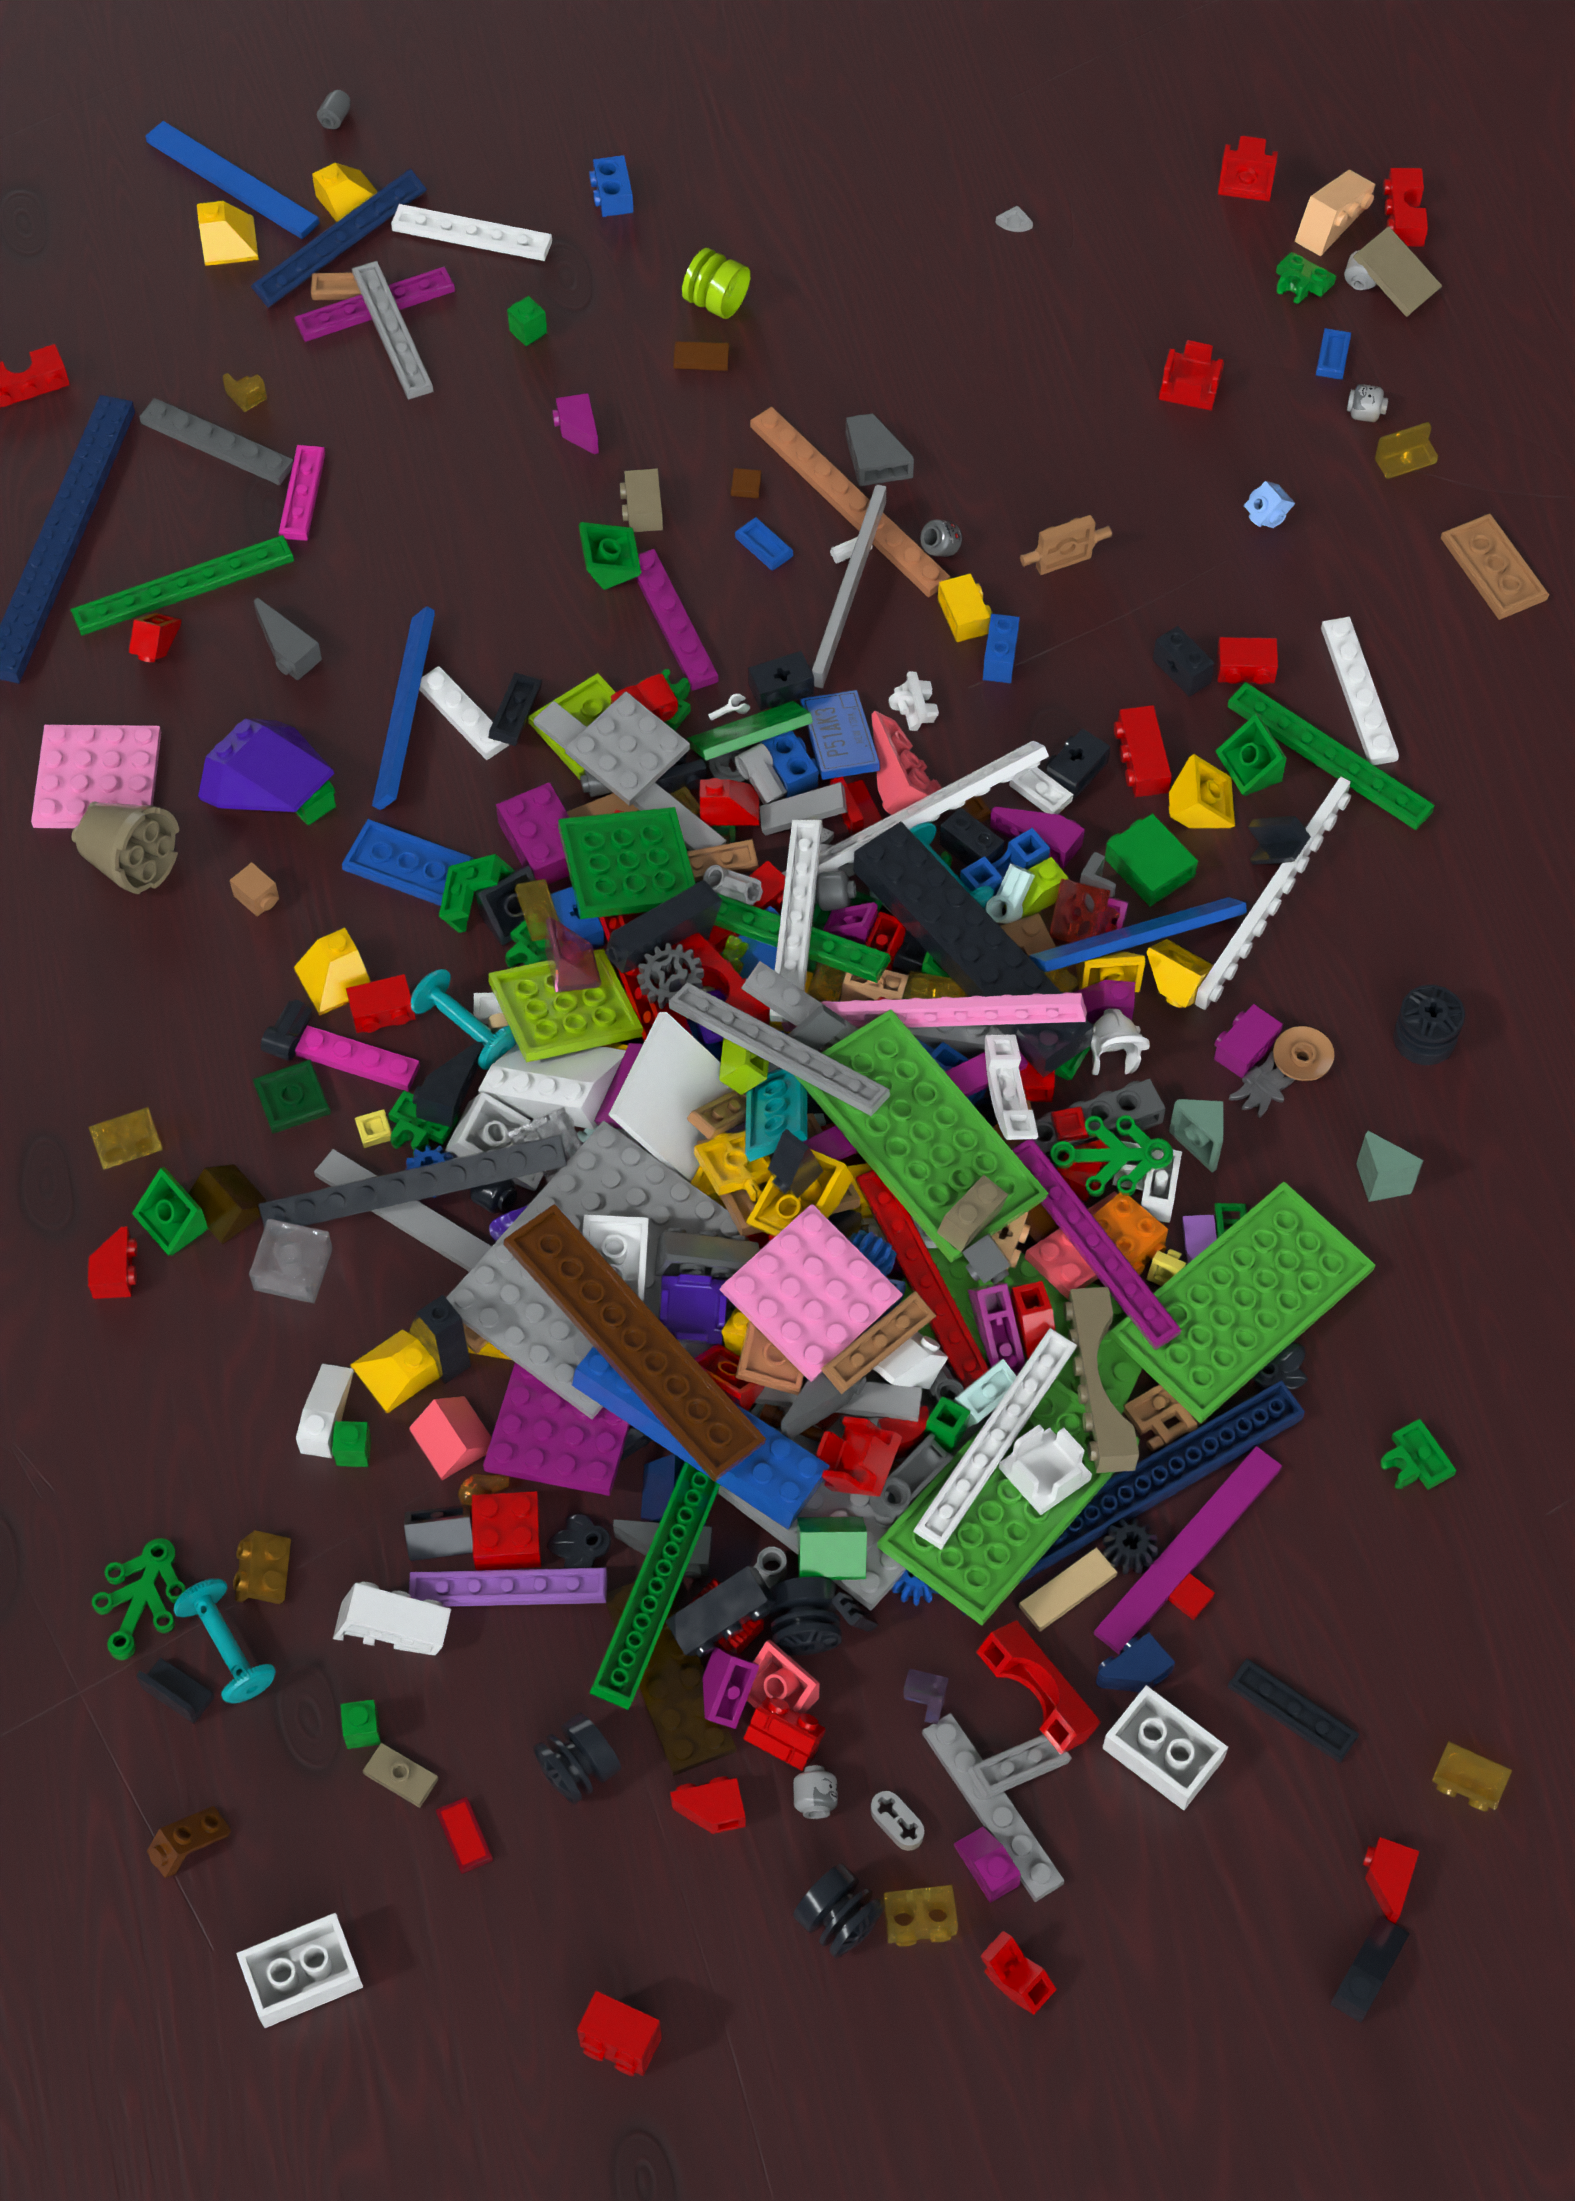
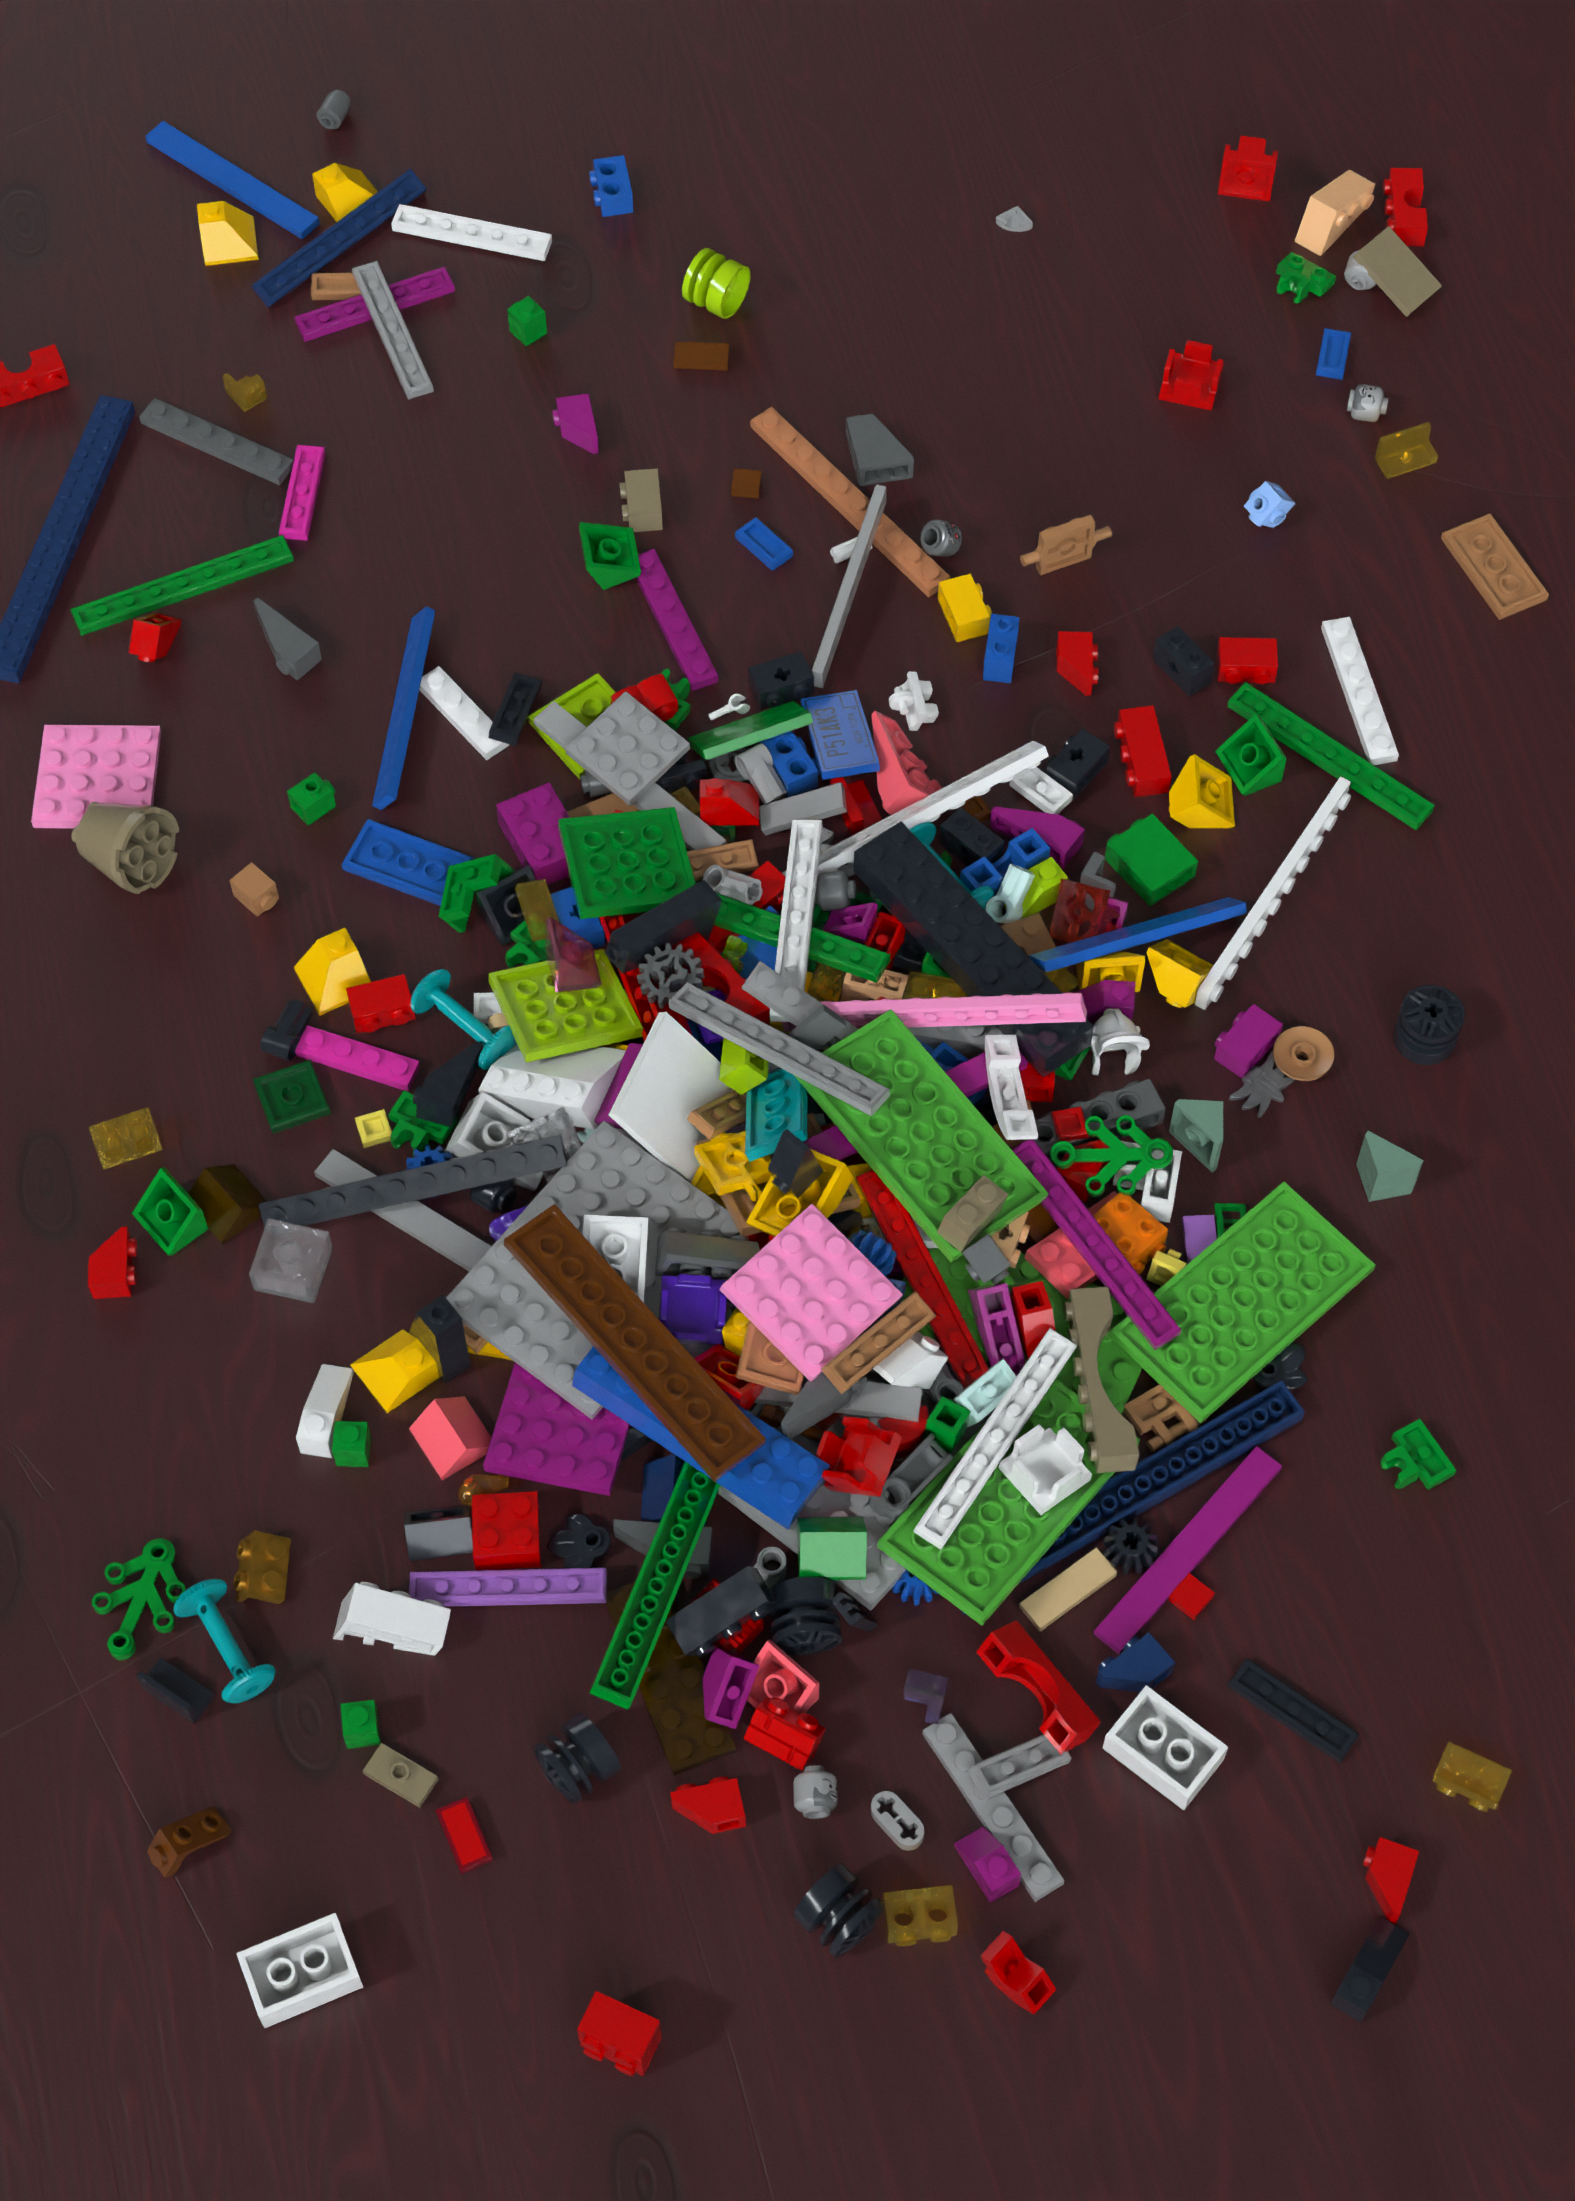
(262, 768): dark purple wedge -> none
(1075, 659): none -> red slope
(1279, 839): black panel -> none

